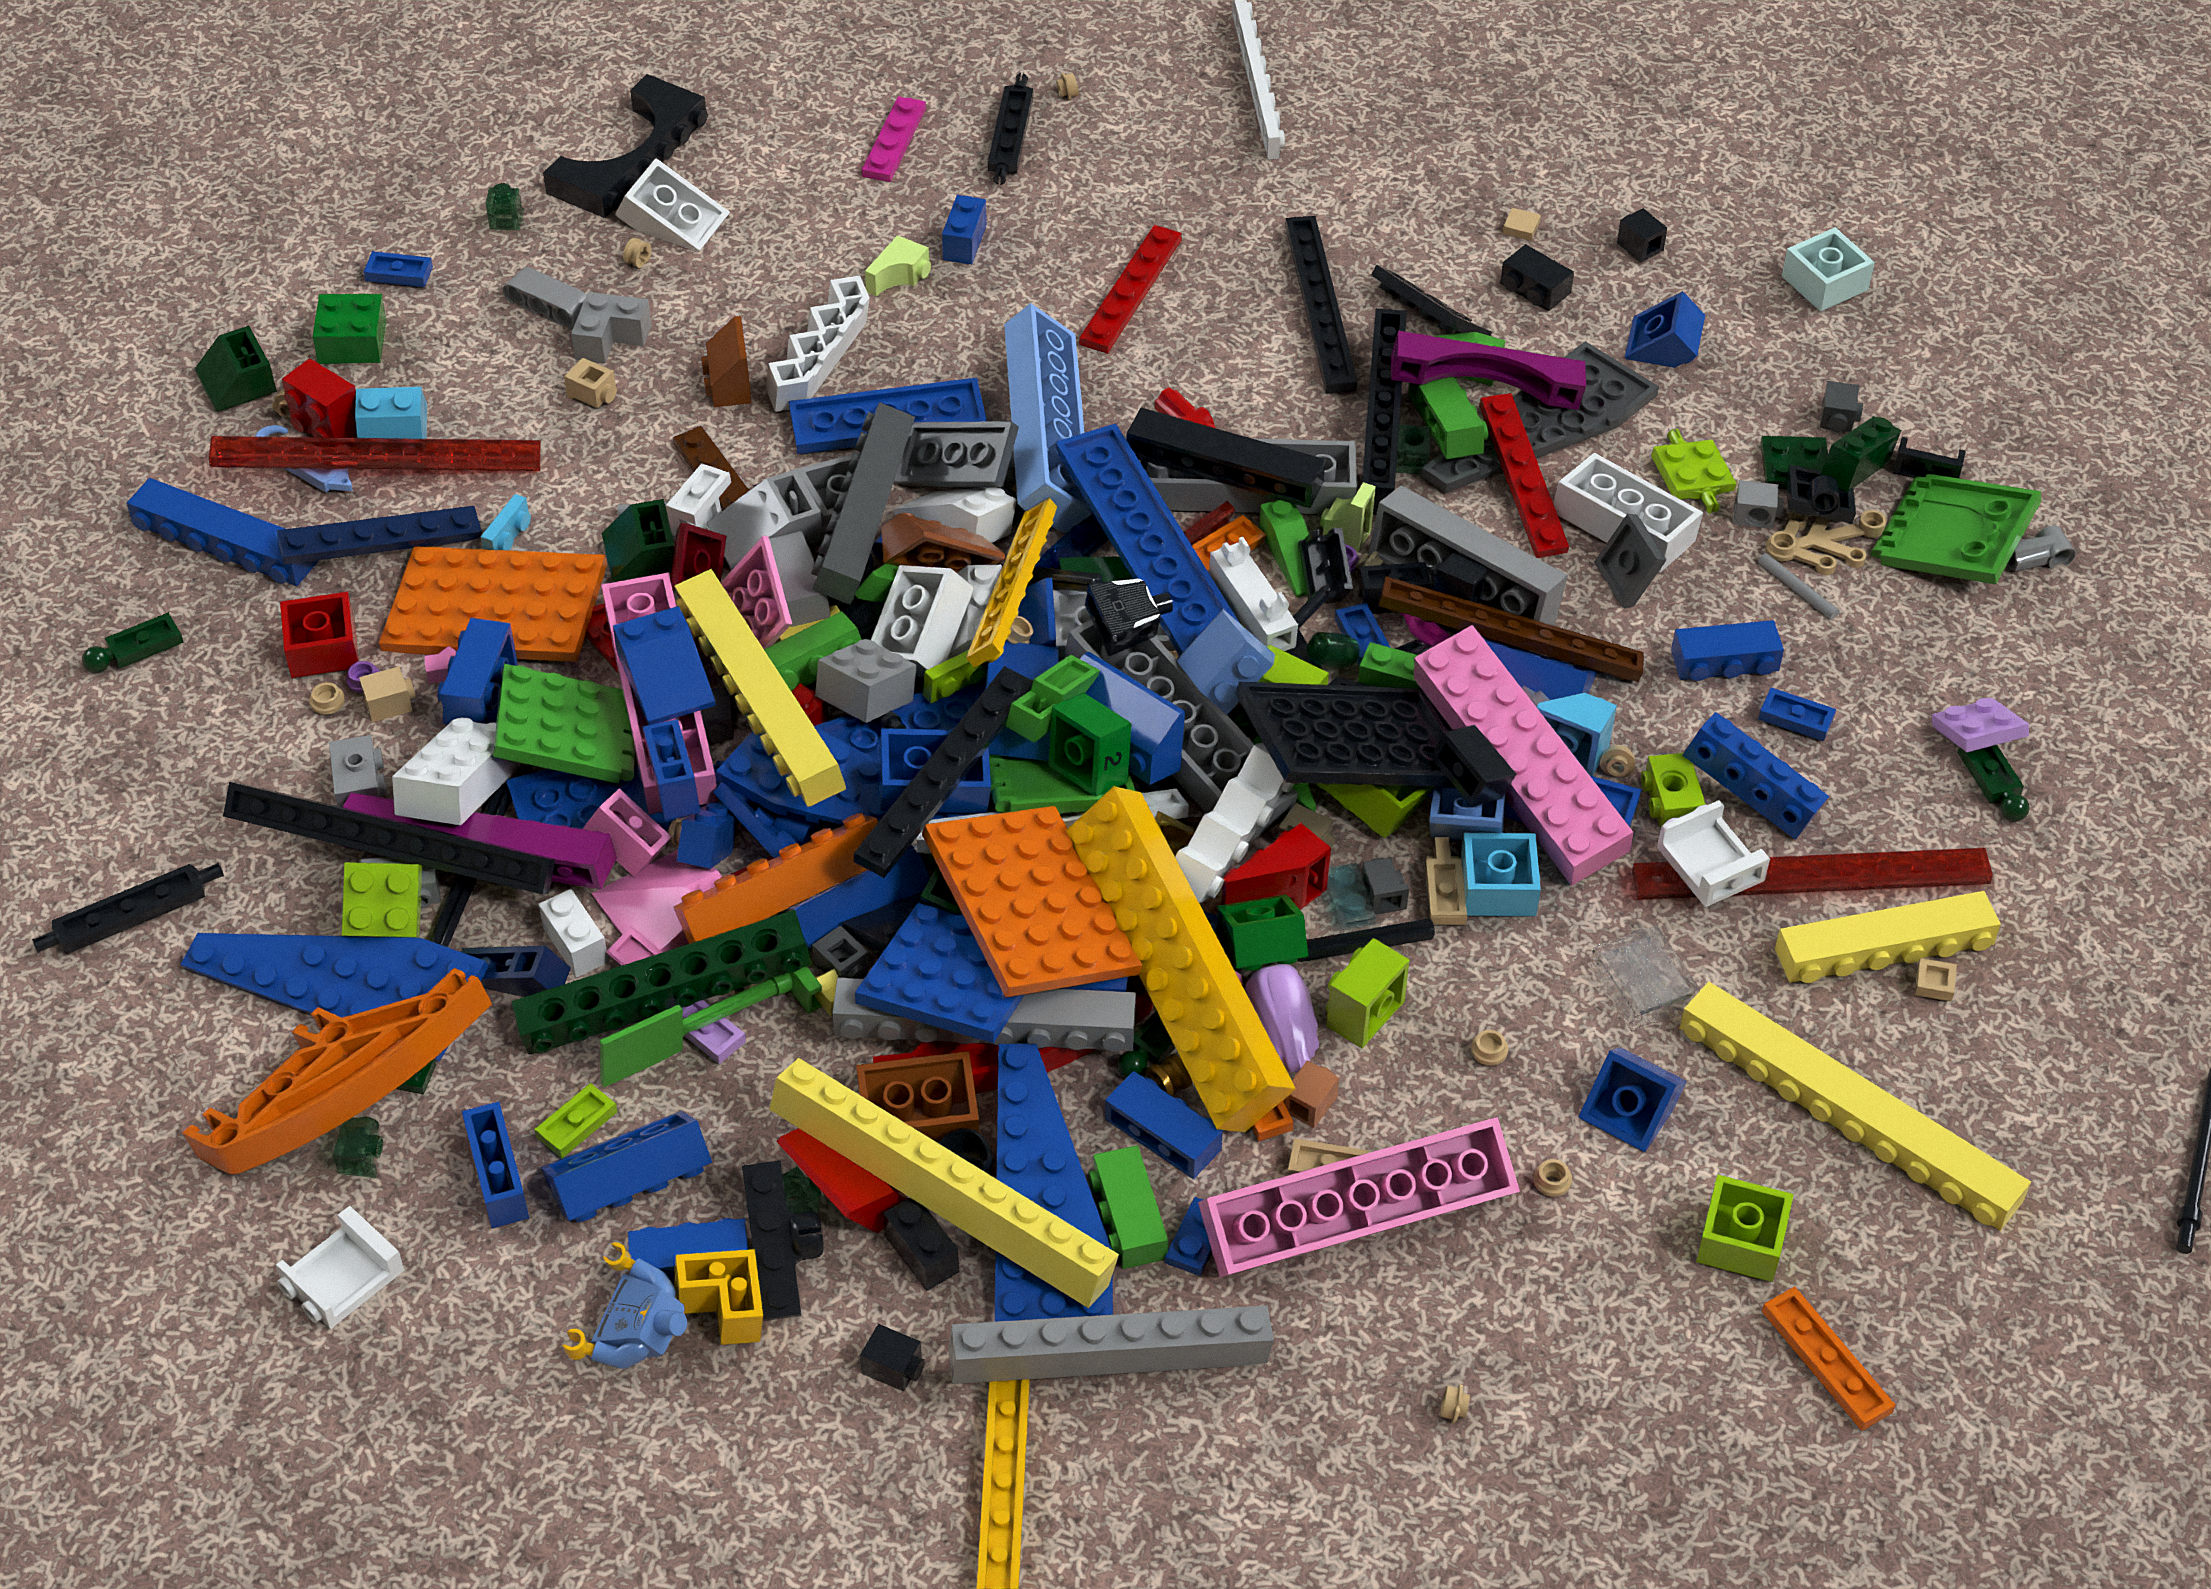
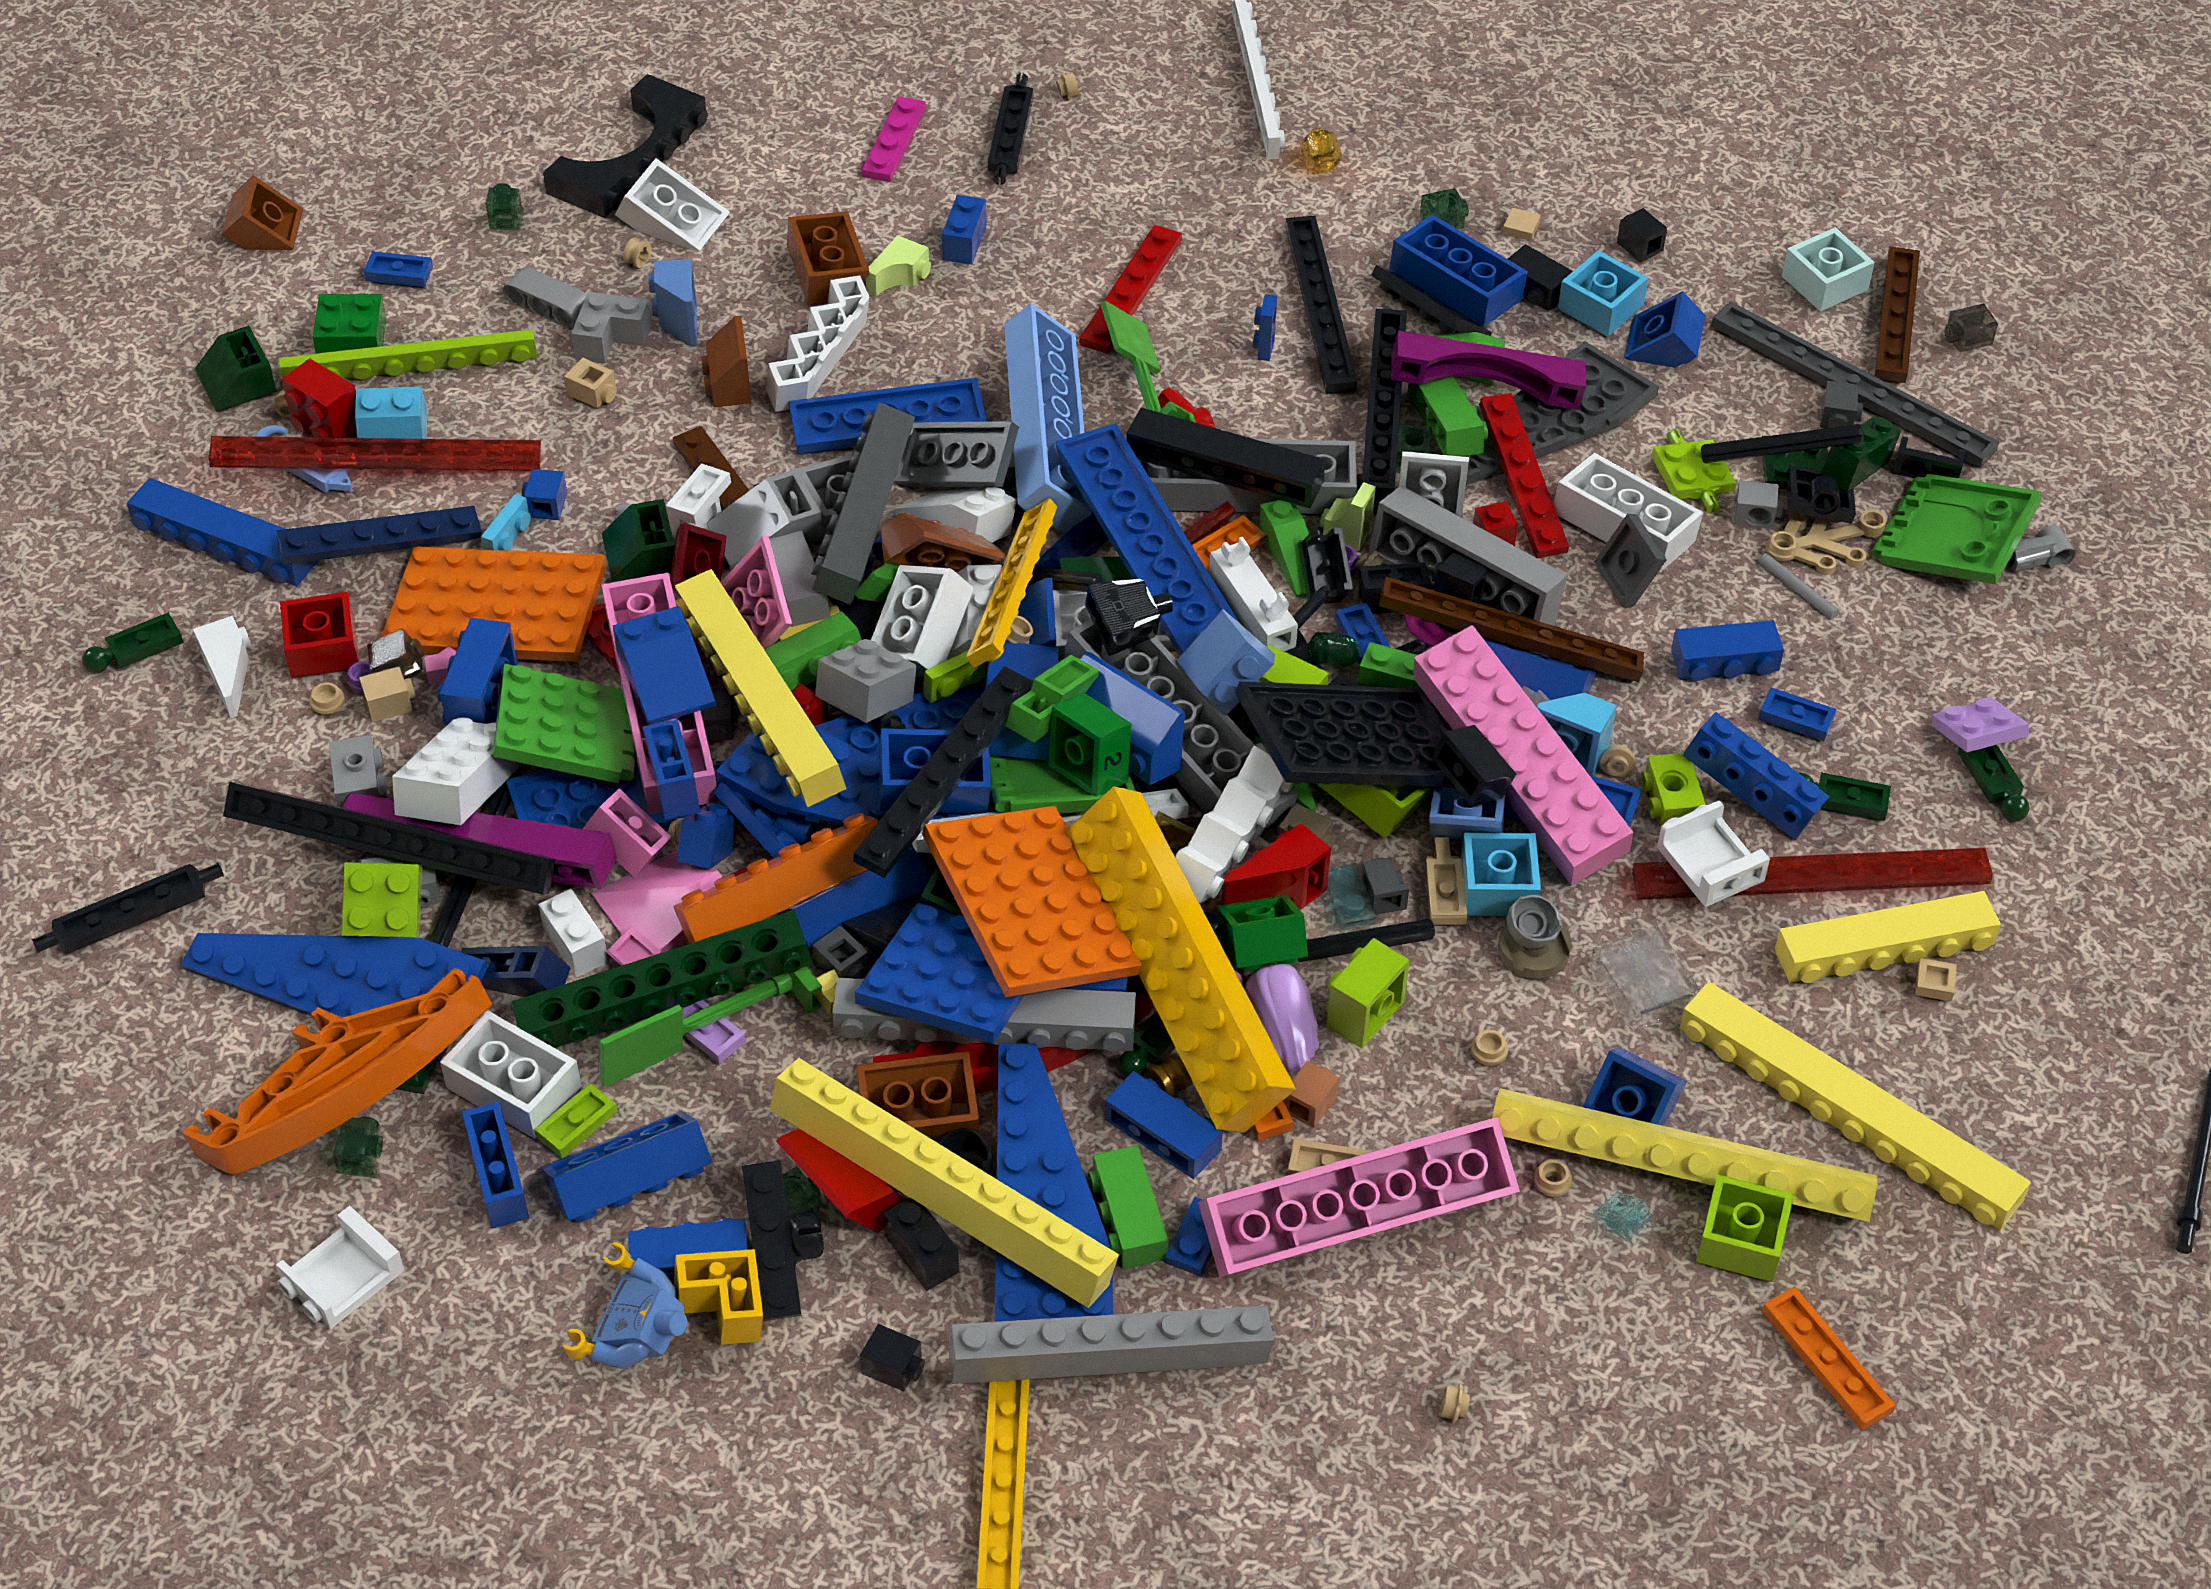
(226, 658): none -> white slope
(261, 218): none -> dark orange slope
(395, 651): none -> clear smoke brick
(422, 356): none -> lime plate
(511, 1067): none -> white brick
(545, 493): none -> blue brick
(675, 298): none -> medium blue slope
(824, 250): none -> dark orange slope
(1134, 342): none -> bright green piece
(1266, 319): none -> blue plate
(1321, 151): none -> clear yellow head
(1436, 478): none -> white slope
(1446, 206): none -> clear green brick
(1458, 270): none -> blue brick
(1497, 520): none -> red brick
(1533, 921): none -> light grey hair
(1535, 963): none -> dark tan plate
(1603, 293): none -> medium azure brick
(1624, 1215): none -> clear light blue slope
(1683, 1153): none -> light yellow brick
(1782, 443): none -> black axle
(1853, 795): none -> dark green plate
(1873, 392): none -> dark grey plate
(1897, 314): none -> reddish brown plate
(1971, 328): none -> clear smoke brick

